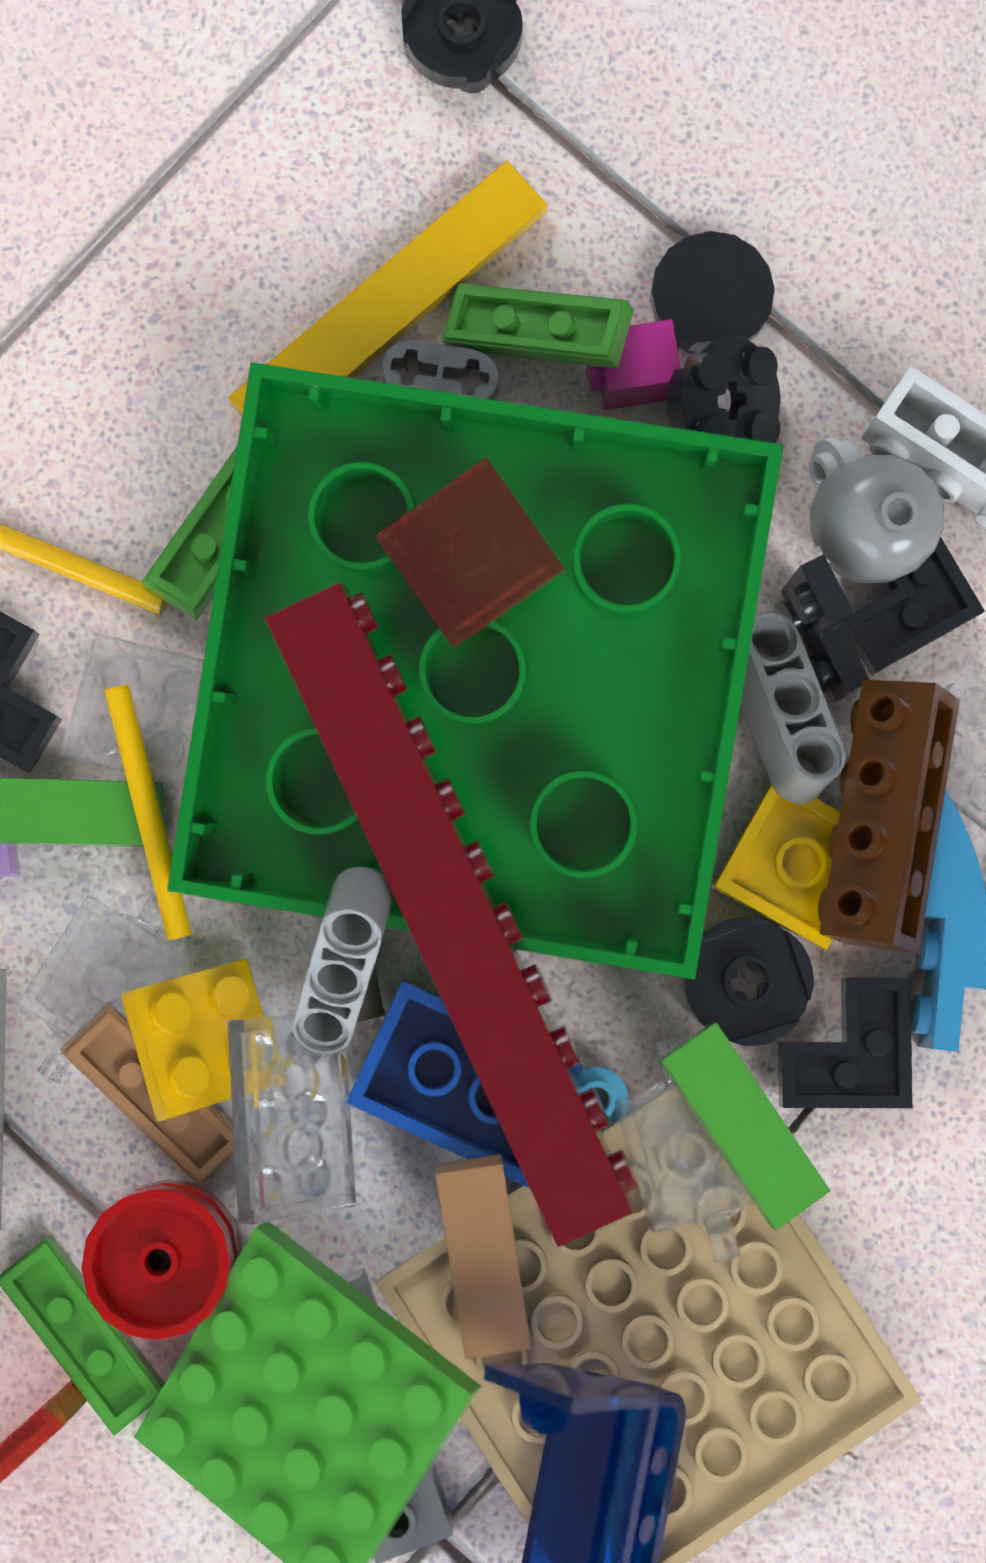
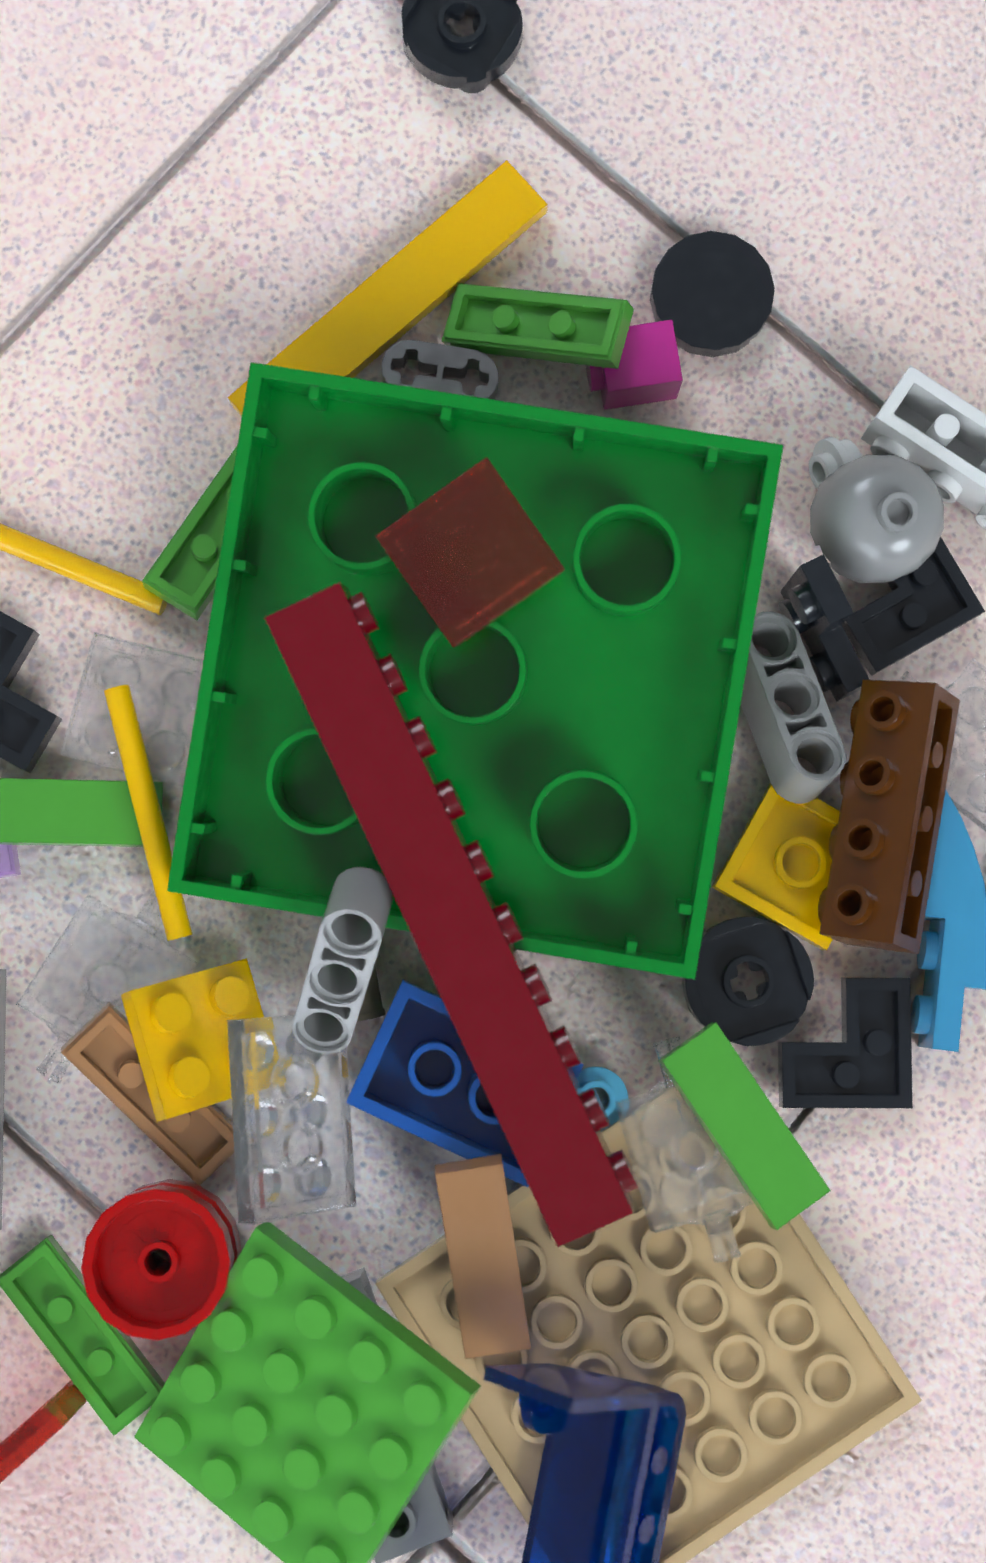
(722, 365): black plate -> none

